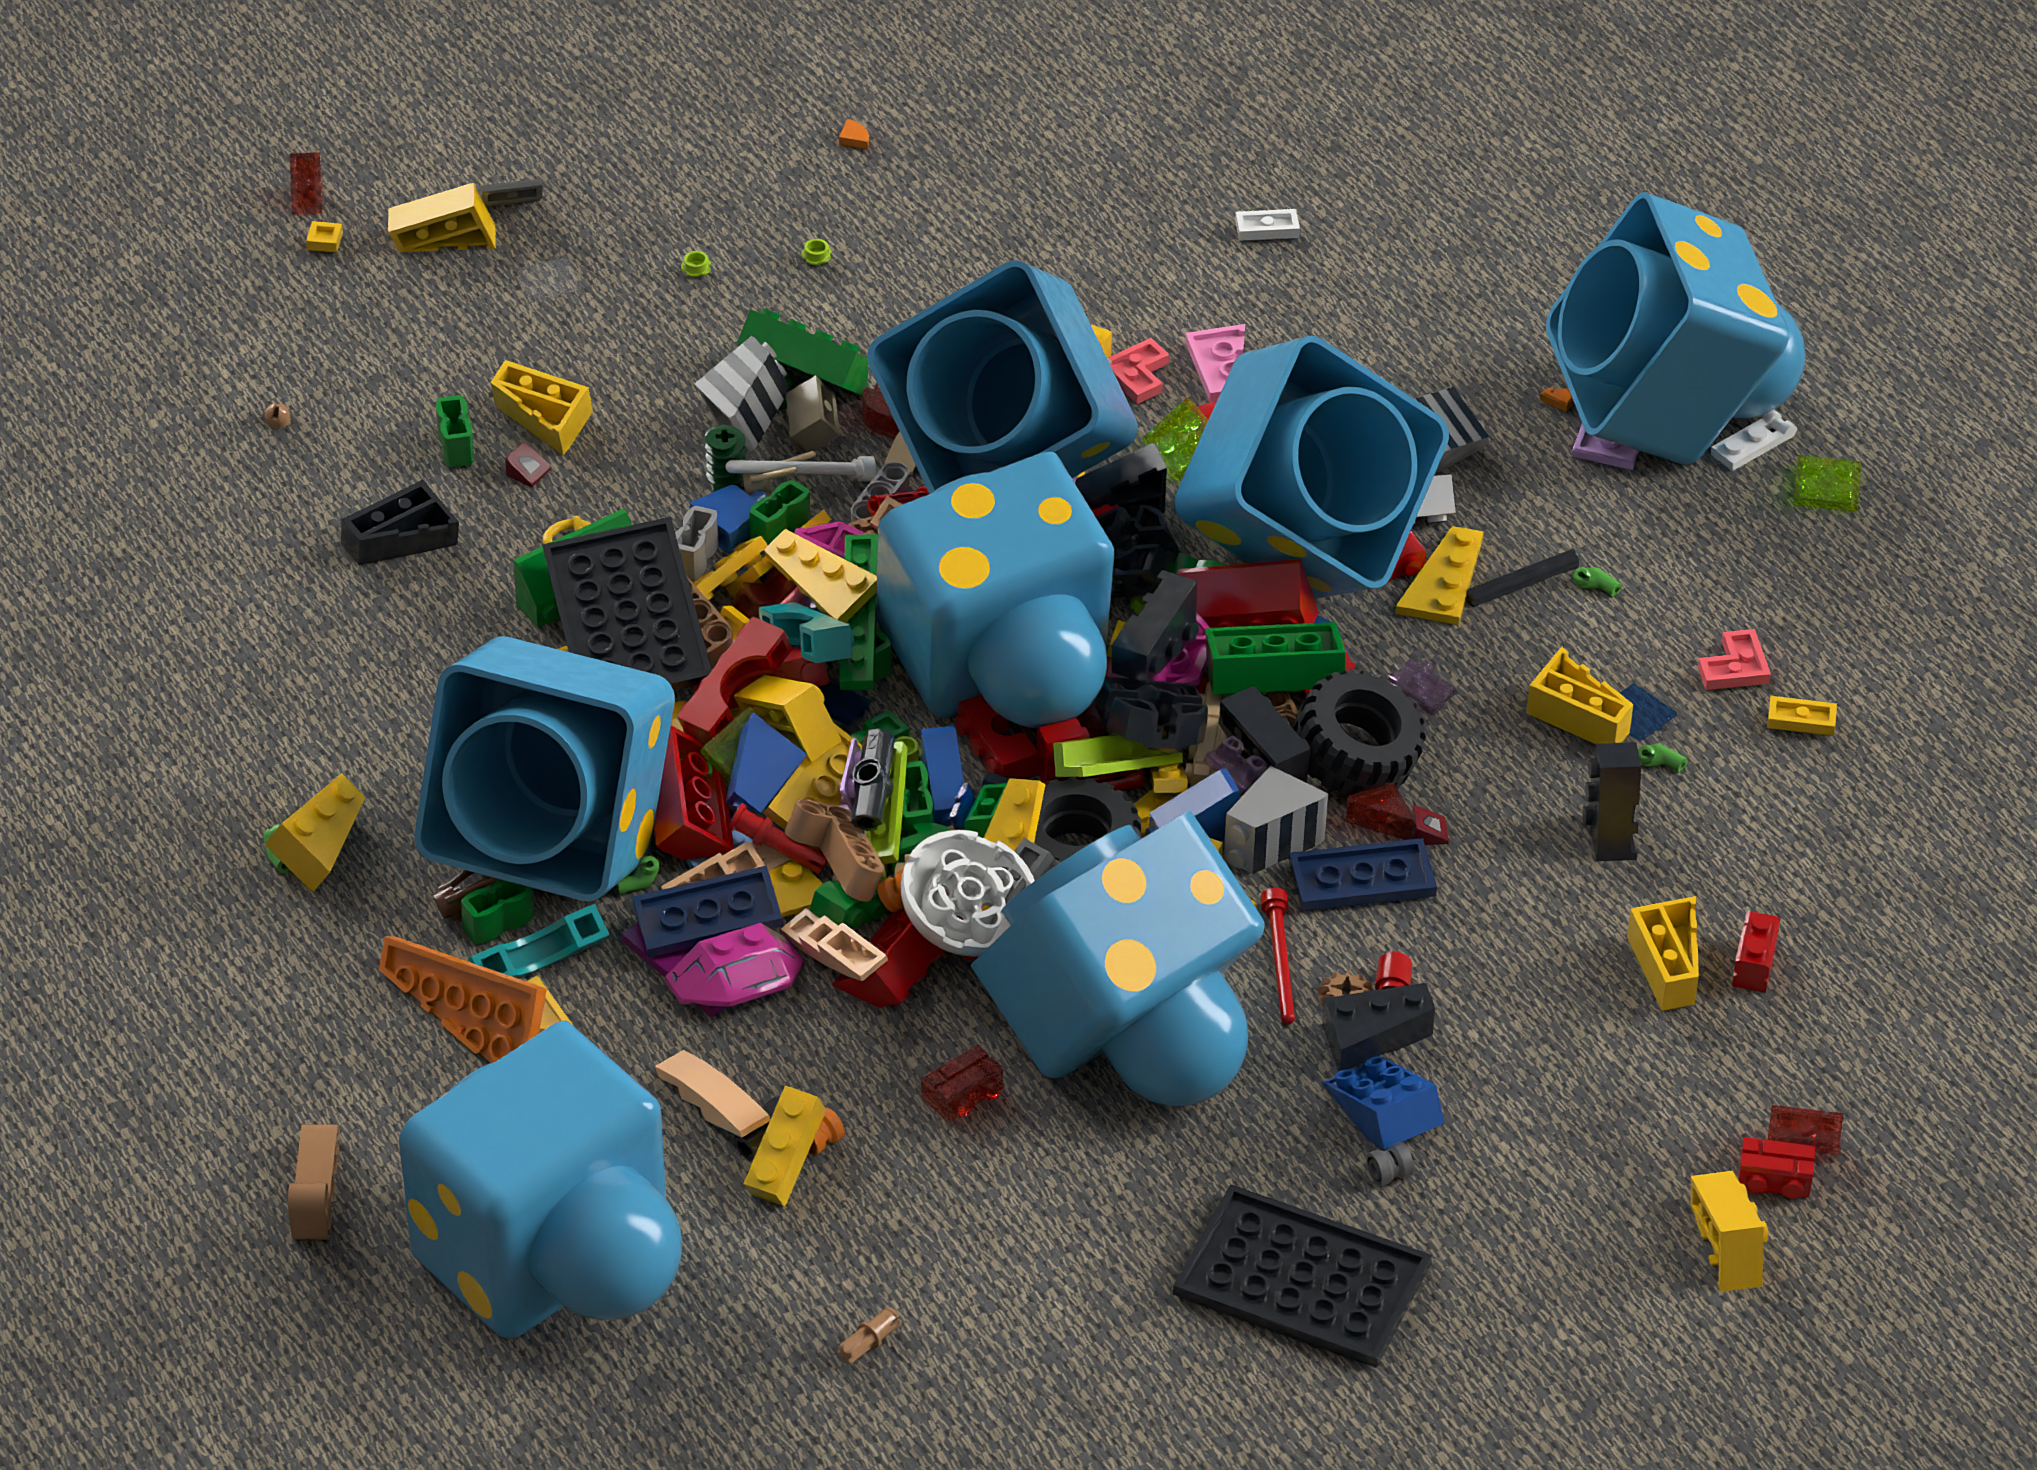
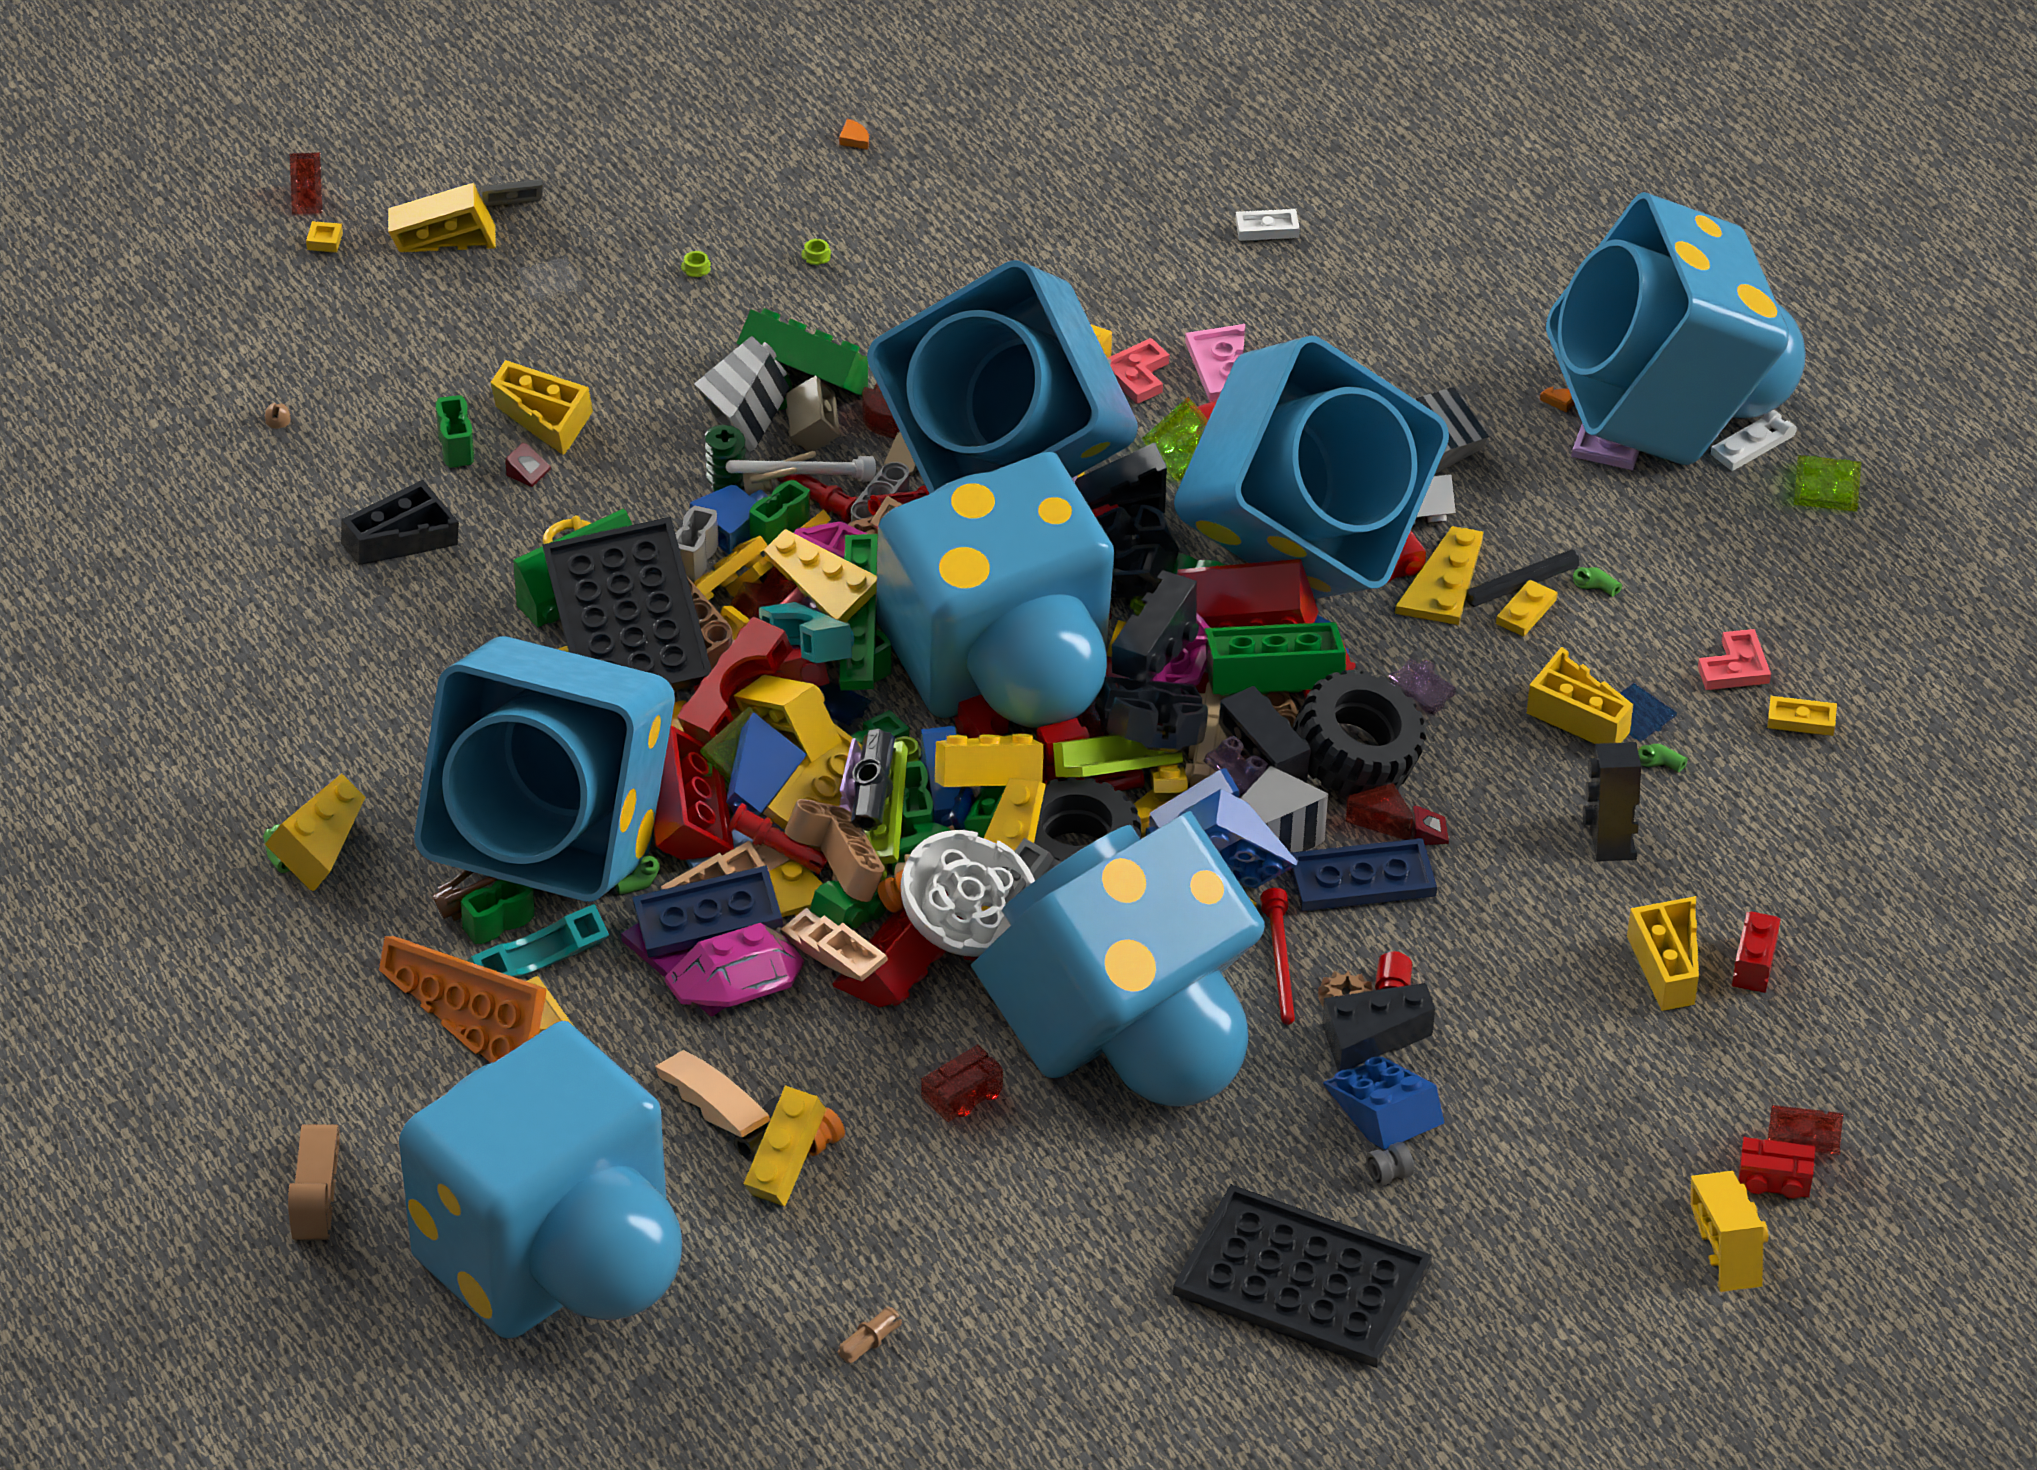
(829, 497): none -> red pin
(987, 760): none -> yellow wedge
(1242, 838): none -> blue slope
(1526, 608): none -> yellow plate

